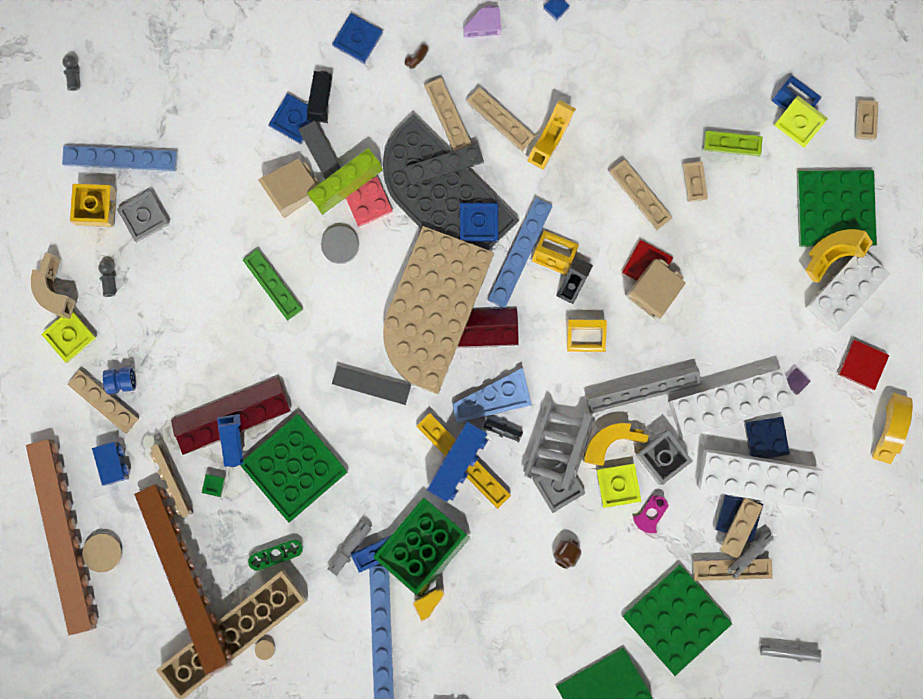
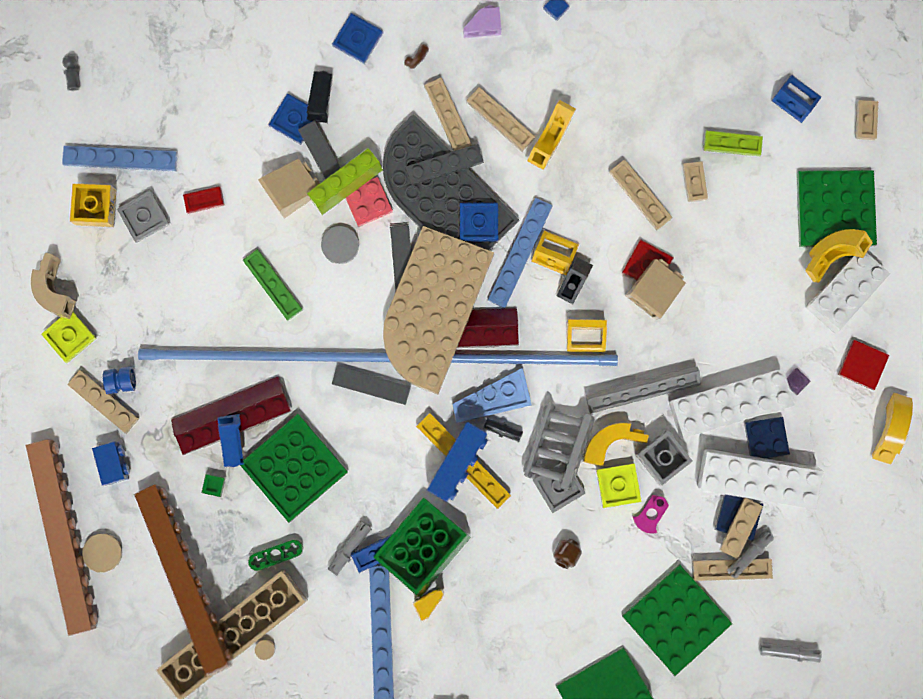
(106, 269): dark grey pin -> none
(155, 354): none -> medium blue piece
(166, 473): tan plate -> none
(203, 200): none -> red tile
(400, 251): none -> dark grey tile
(801, 121): neon yellow plate -> none

